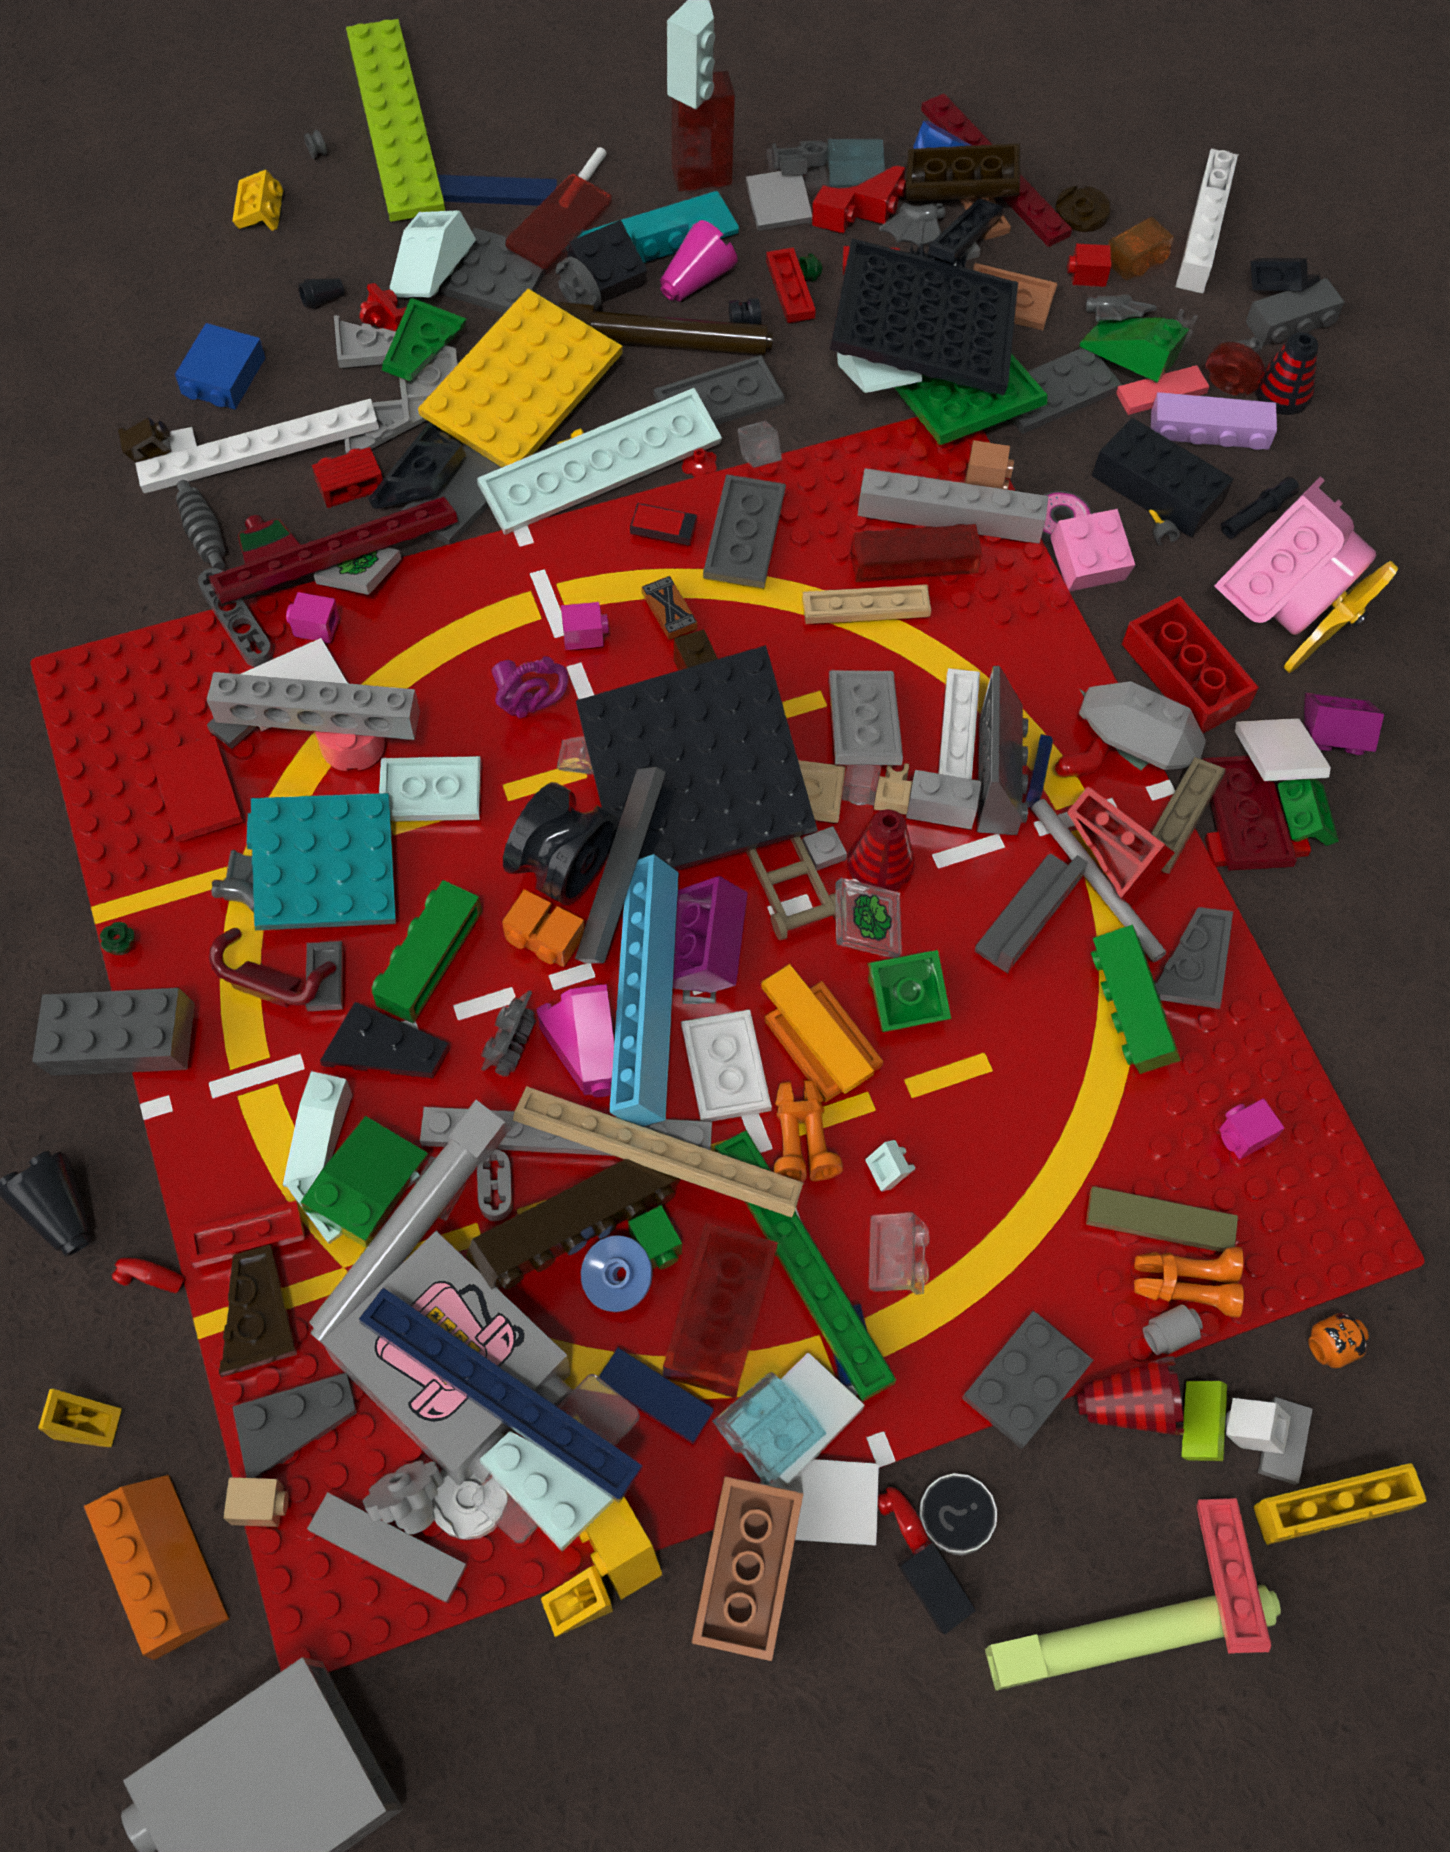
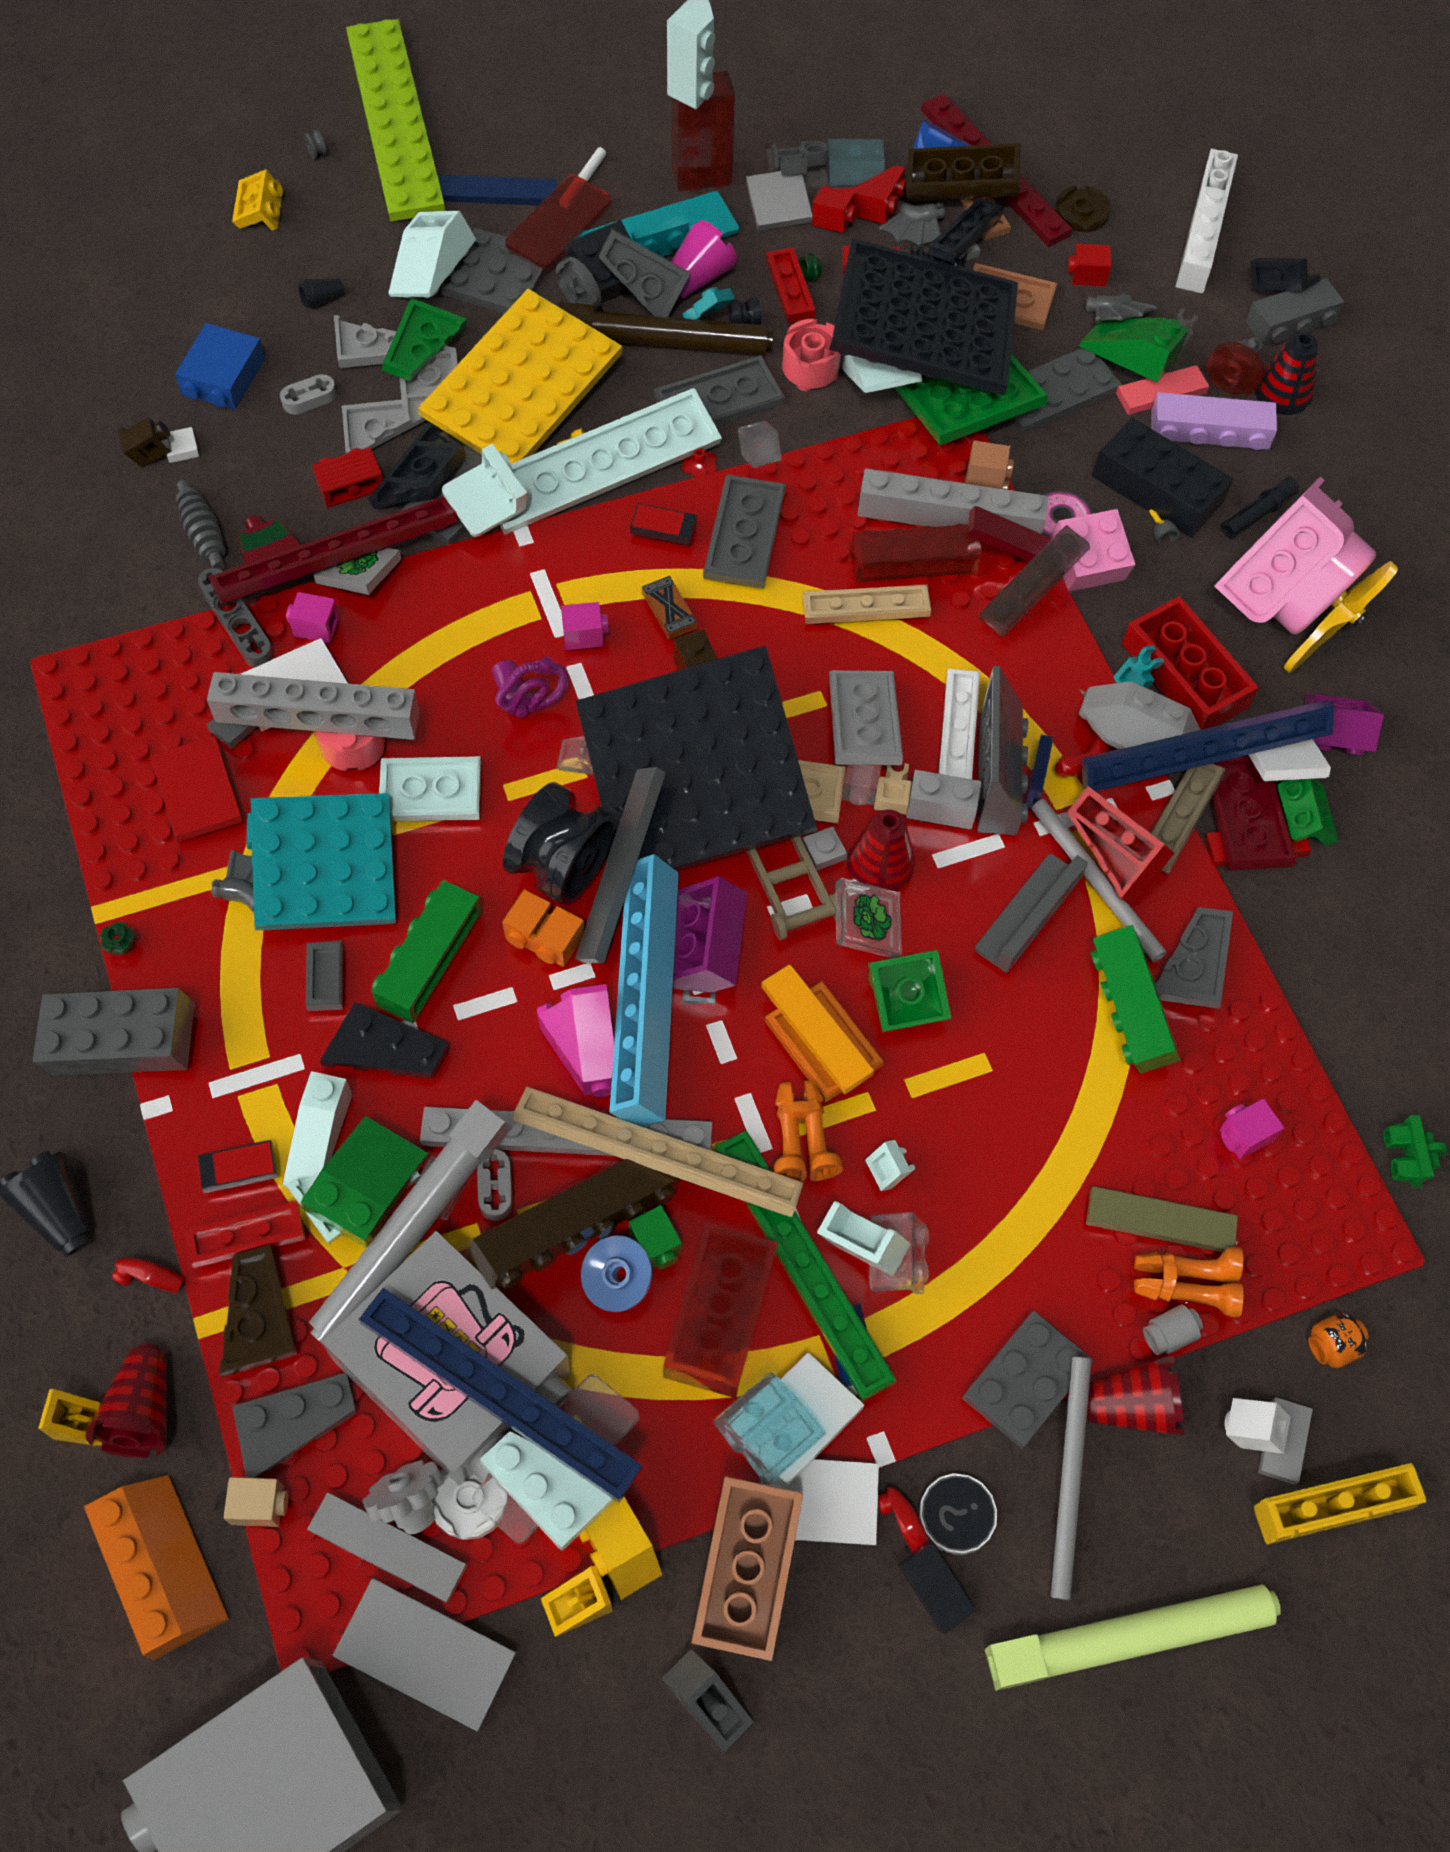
(134, 1407): none -> dark red cone
(237, 1166): none -> red tile
(257, 446): white plate -> none
(263, 981): dark red piece -> none
(308, 394): none -> light grey beam
(381, 308): red hips -> none
(424, 1654): none -> light grey tile
(487, 493): none -> light aqua bracket
(514, 1028): dark grey hinge -> none
(645, 273): none -> dark grey wing
(656, 1396): dark blue tile -> none
(707, 1699): none -> dark grey slope
(711, 302): none -> teal plate
(725, 1066): white tile -> none
(807, 355): none -> coral brick
(864, 1239): none -> light aqua panel
(1005, 534): none -> dark red tile
(1034, 580): none -> clear smoke plate
(1071, 1478): none -> light grey piece
(1138, 668): none -> teal plate
(1140, 248): clear orange brick -> none
(1204, 1420): lime tile -> none
(1208, 746): none -> dark blue plate
(1233, 1576): coral tile -> none
(1419, 1150): none -> green hips

